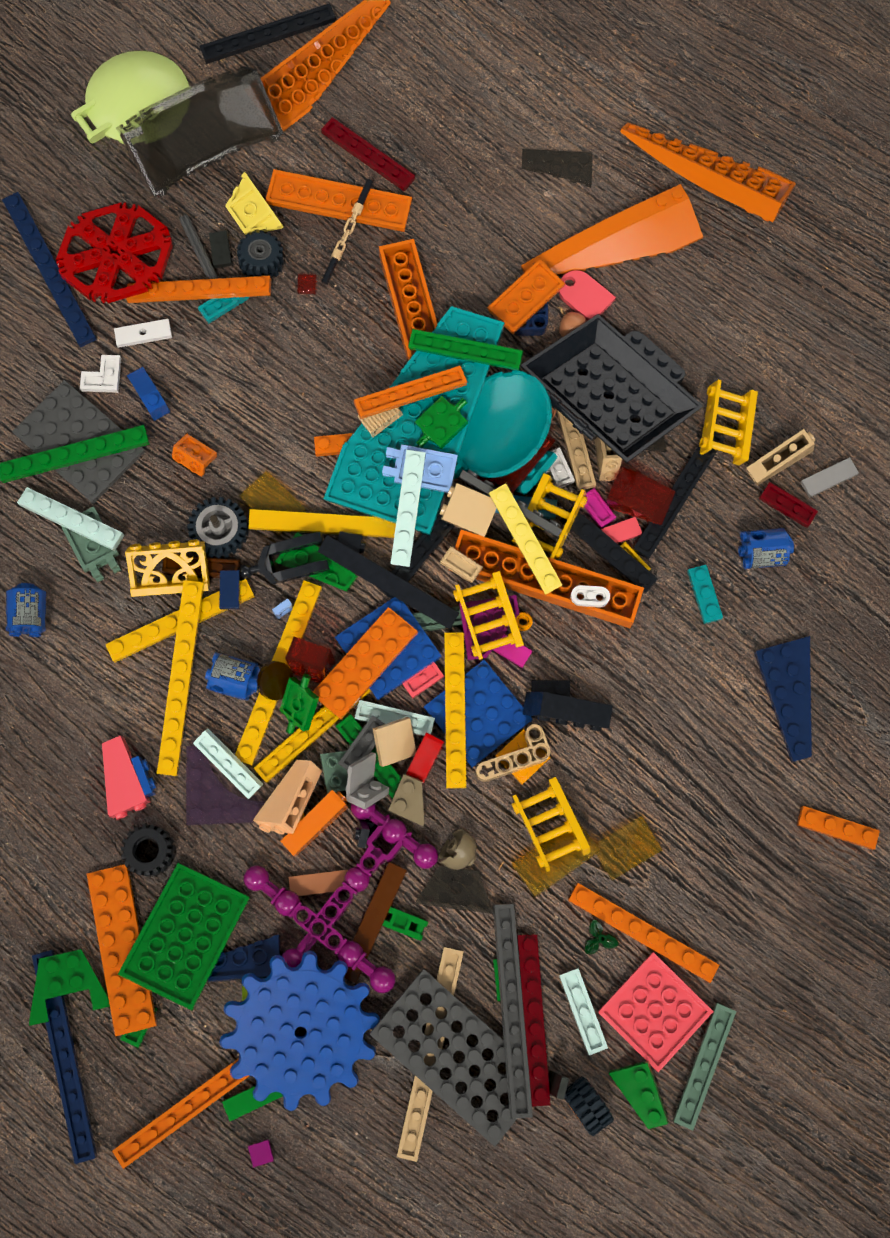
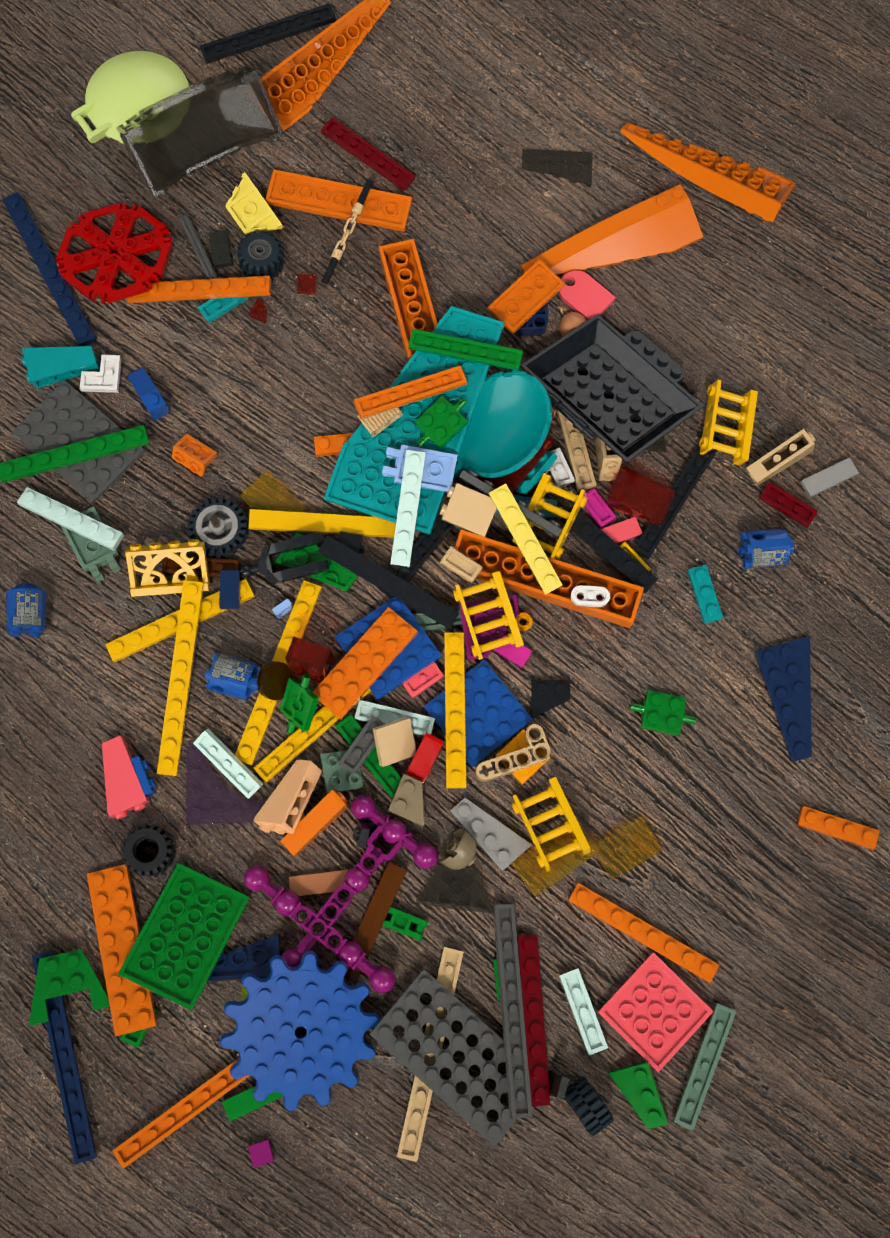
(57, 364): none -> teal slope
(133, 334): white tile -> none
(258, 312): none -> clear red tile
(361, 787): light grey bracket -> none
(493, 837): none -> light grey wing
(567, 710): black wedge -> none
(592, 945): dark green plant -> none
(663, 713): none -> green plate

